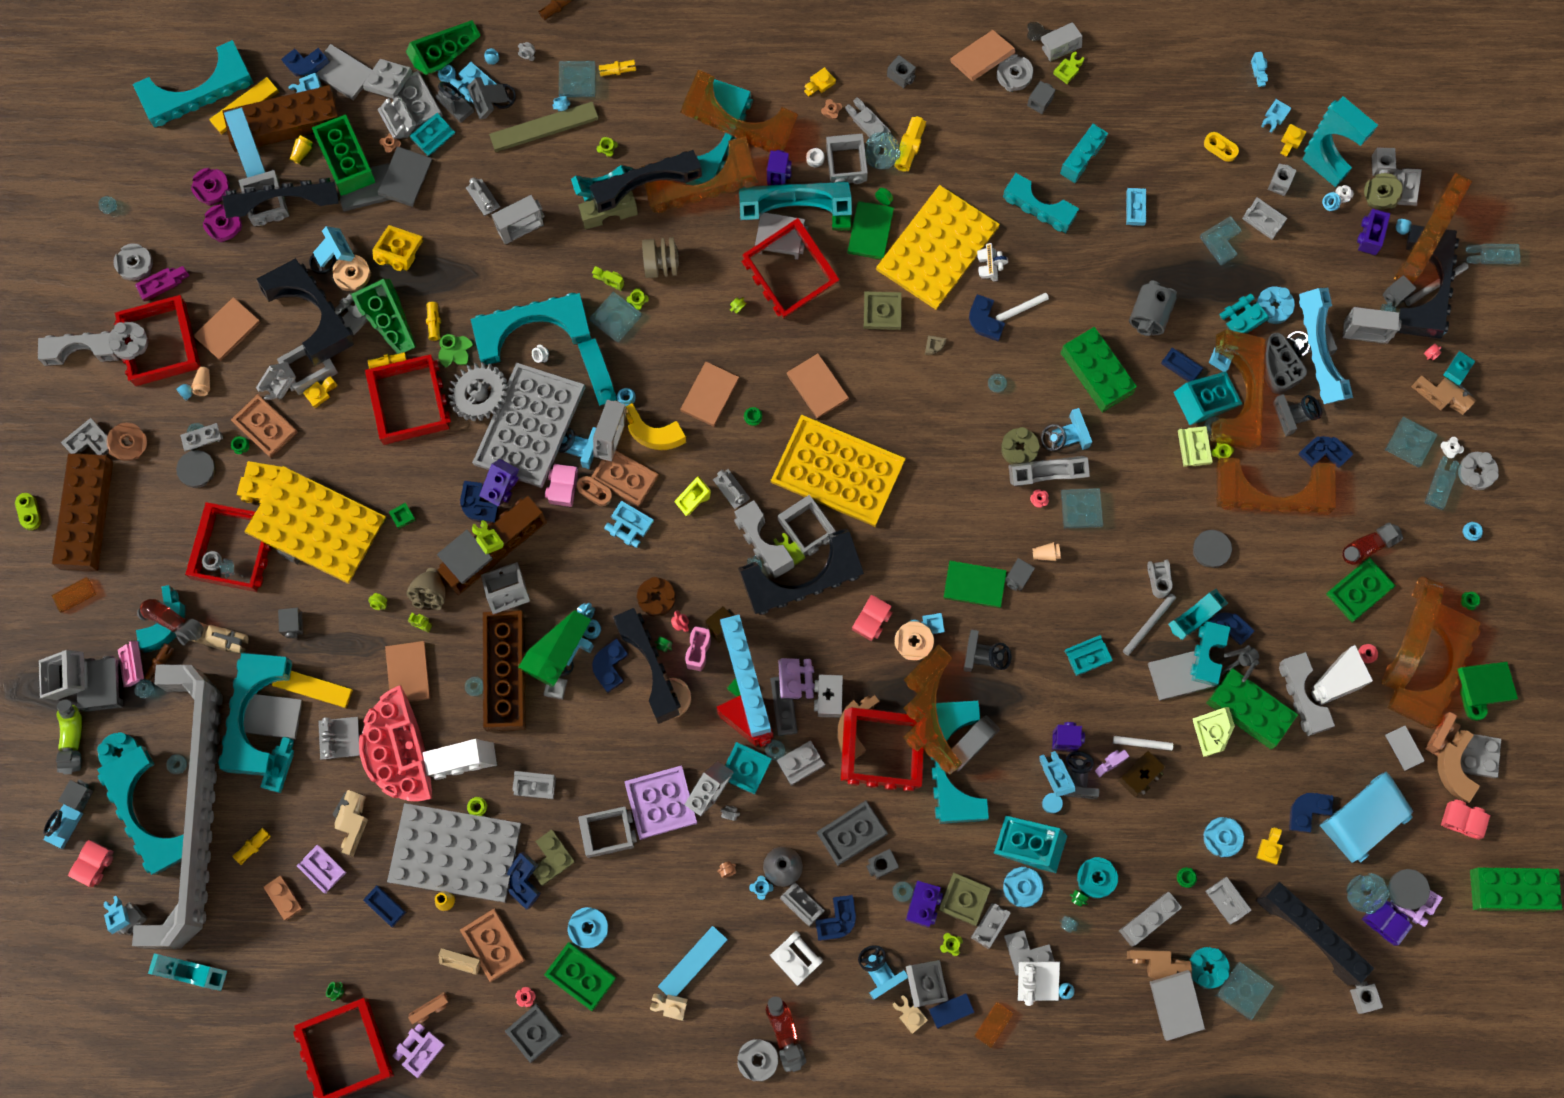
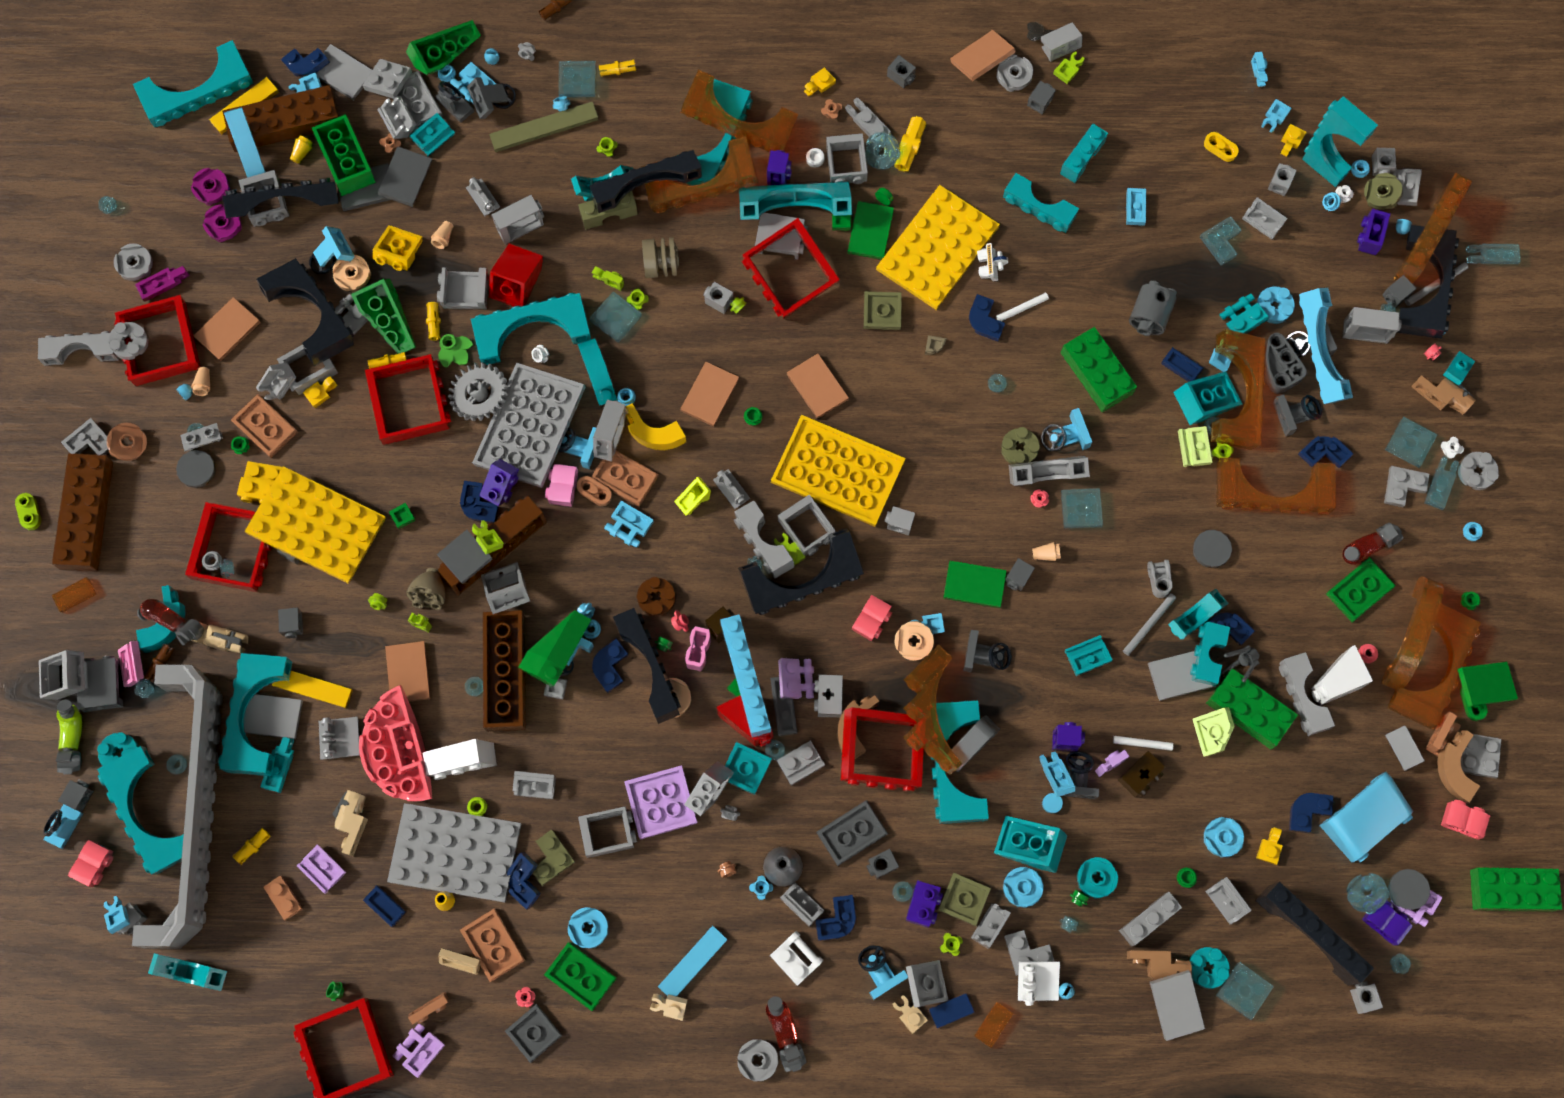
(442, 235): none -> light nougat cone
(463, 289): none -> light grey panel
(514, 275): none -> red slope
(719, 304): none -> light grey brick
(900, 520): none -> light grey brick
(1360, 164): none -> medium azure plate
(1402, 480): none -> light grey plate
(1405, 964): none -> clear light blue plate

